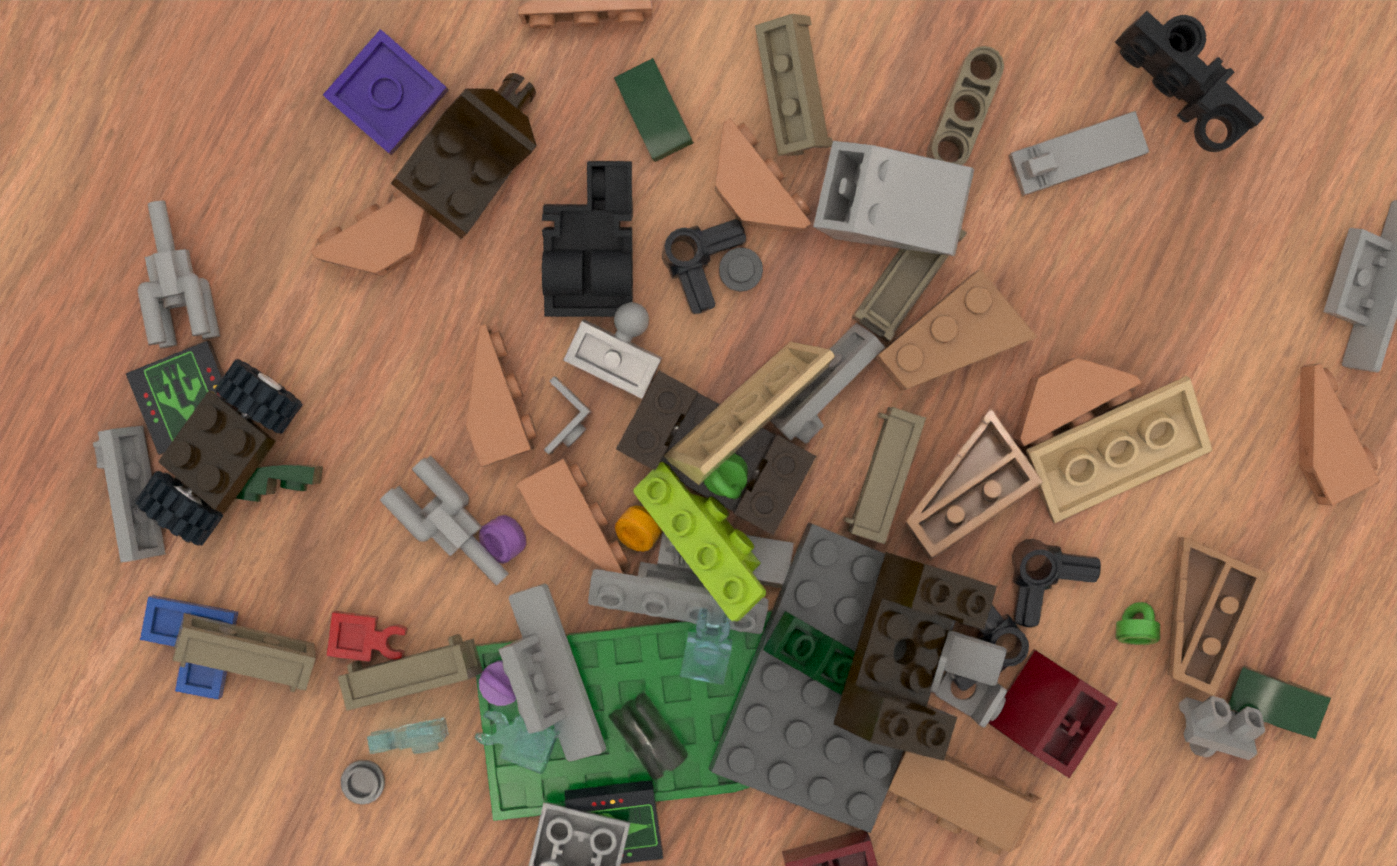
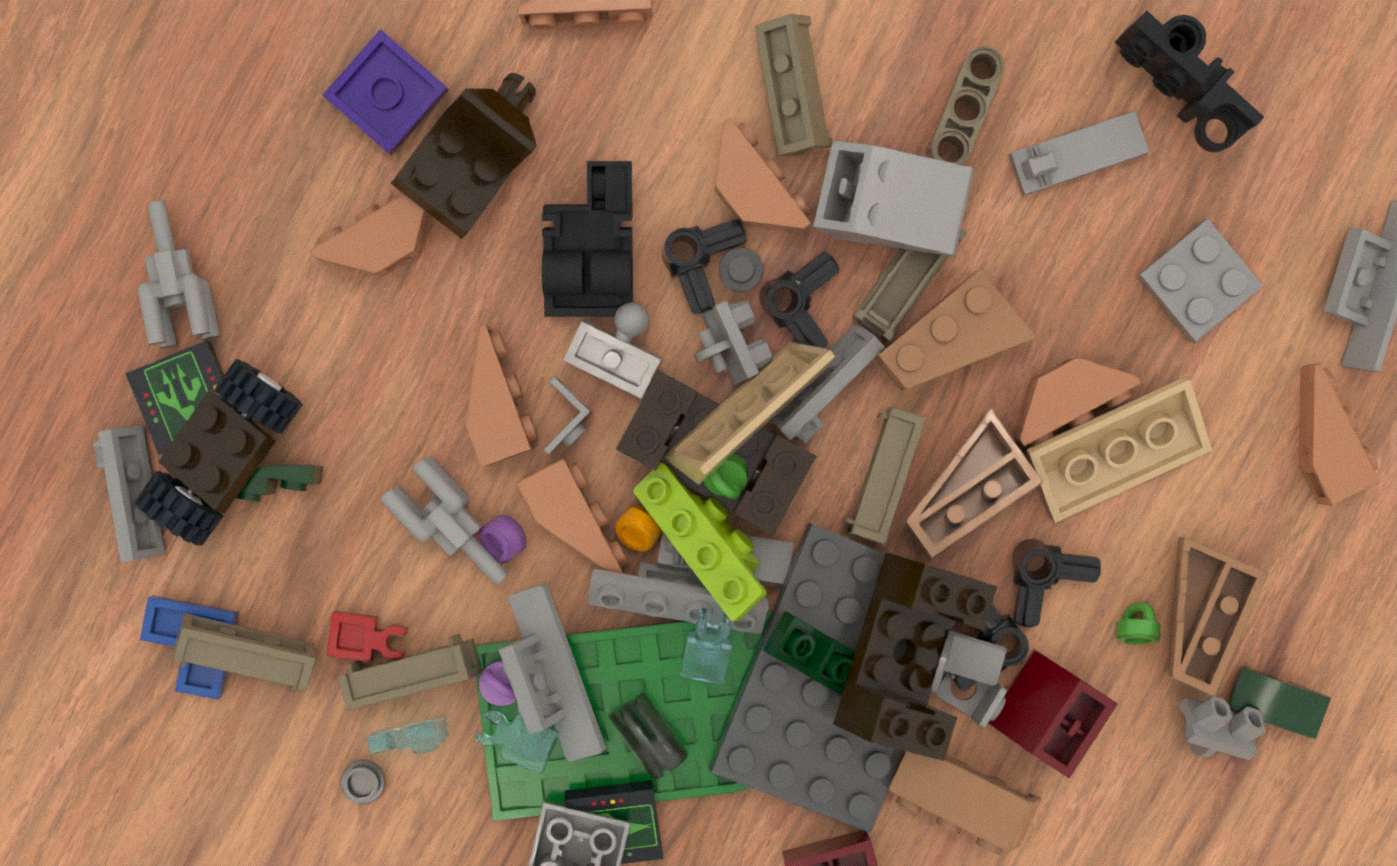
(653, 110): dark green slope -> none
(726, 345): none -> light grey hips
(801, 286): none -> black axle
(1199, 280): none -> light grey plate

